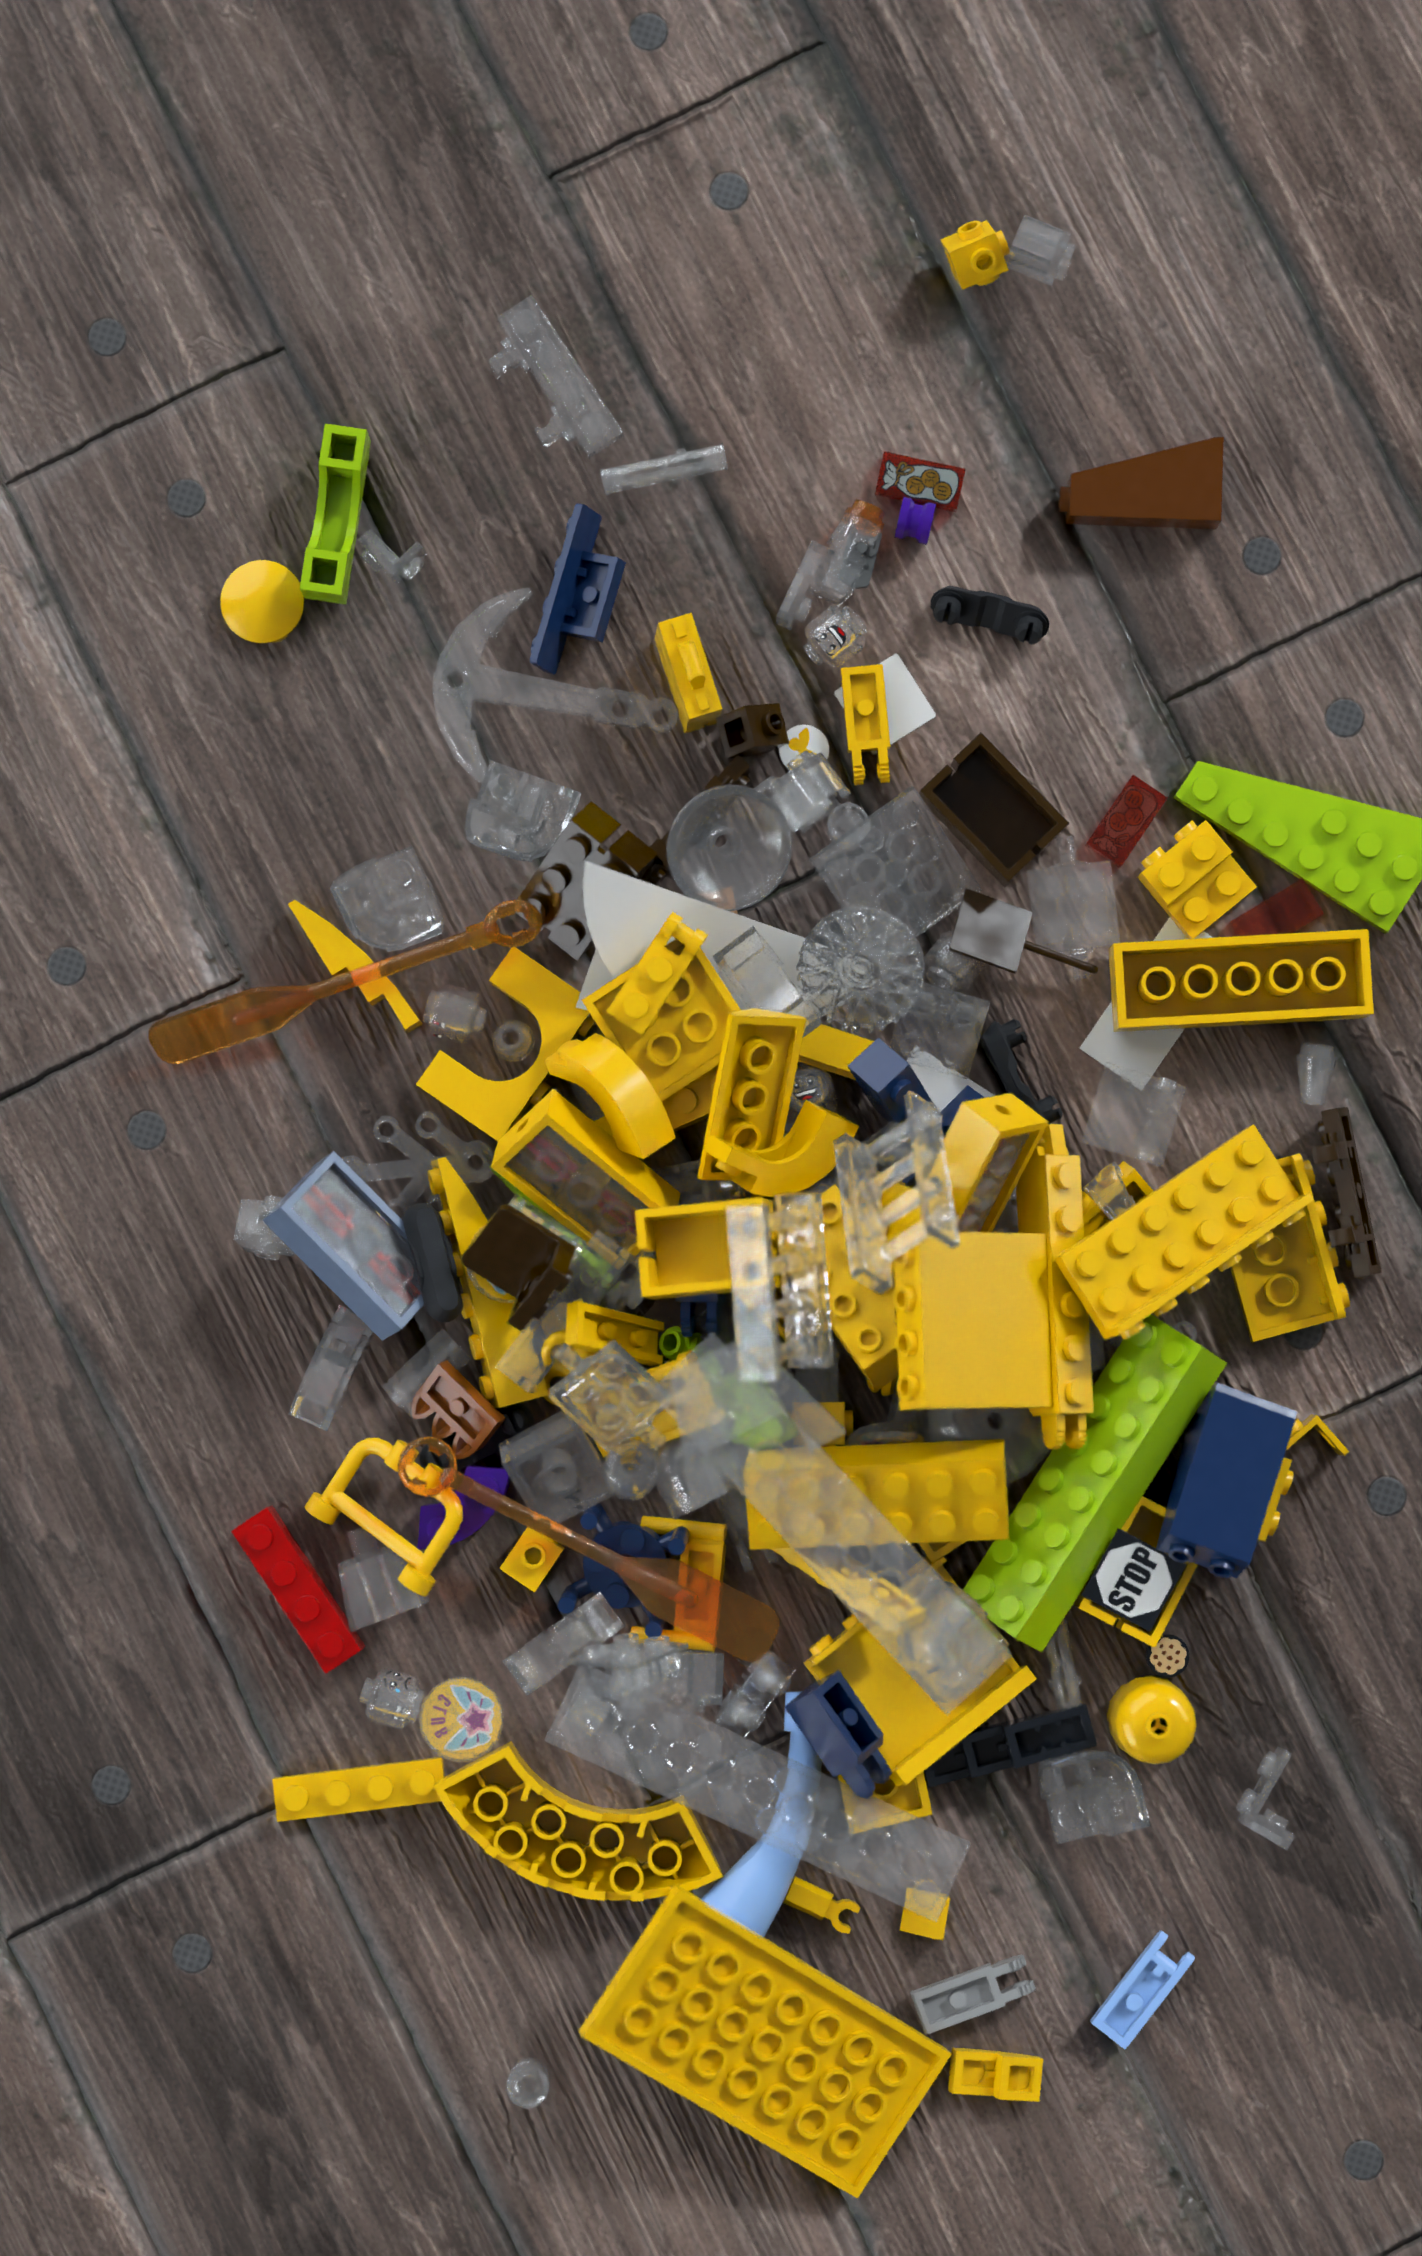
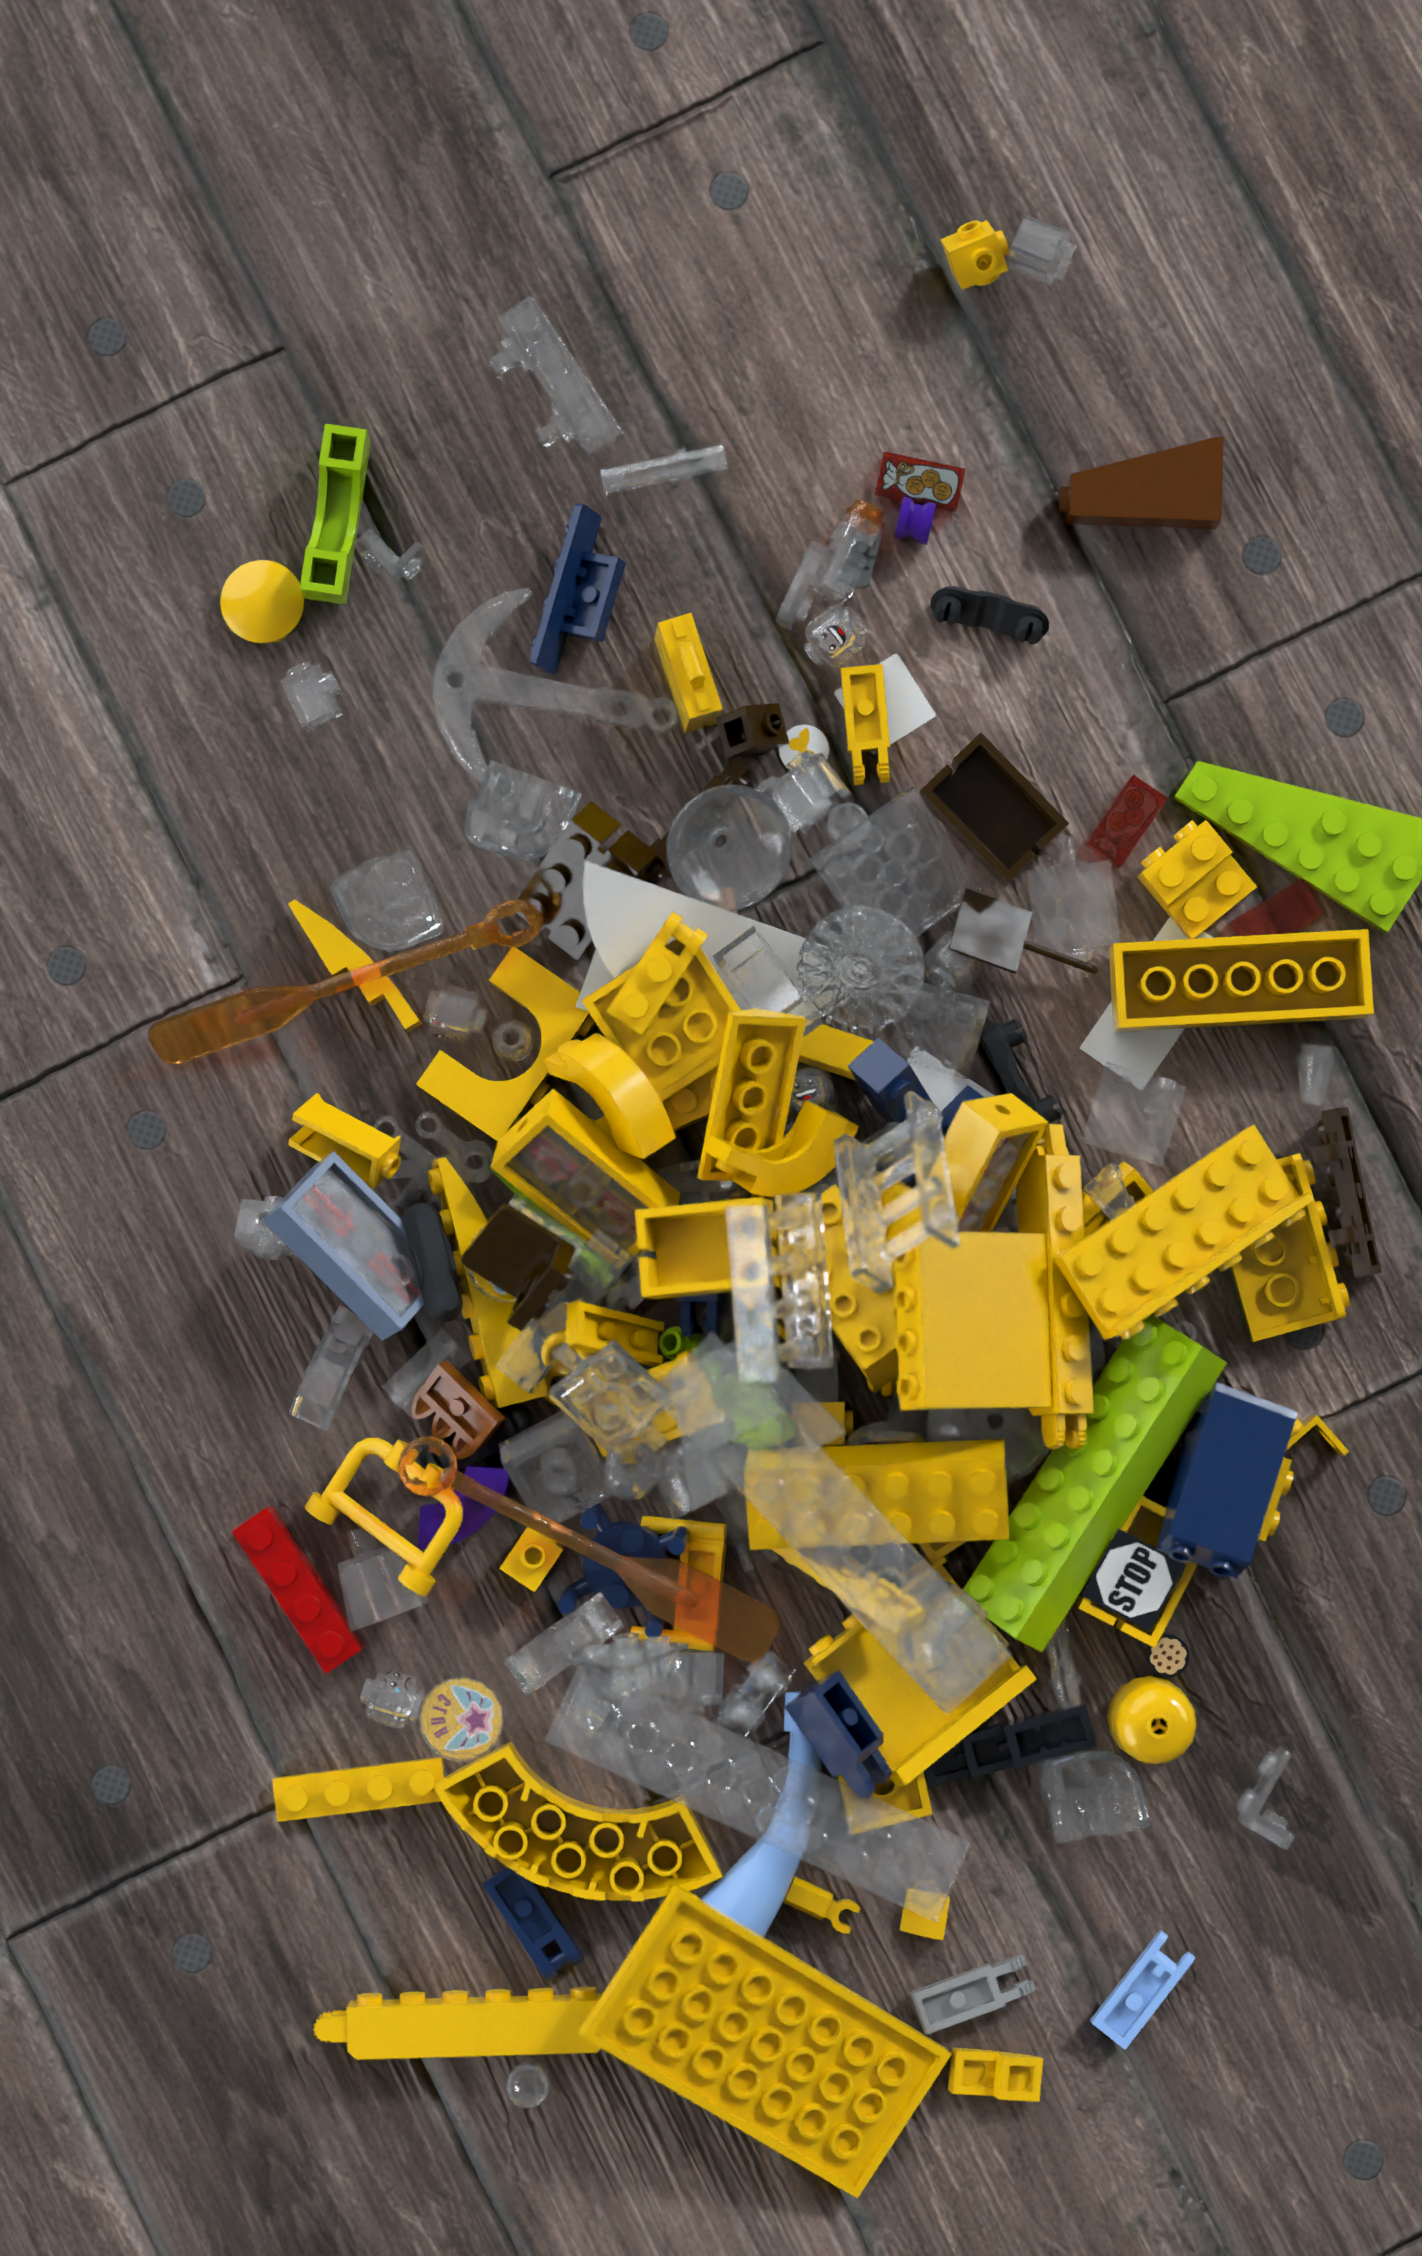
(312, 694): none -> clear brick
(360, 1146): none -> yellow window
(461, 2024): none -> yellow hinge
(532, 1921): none -> dark blue plate

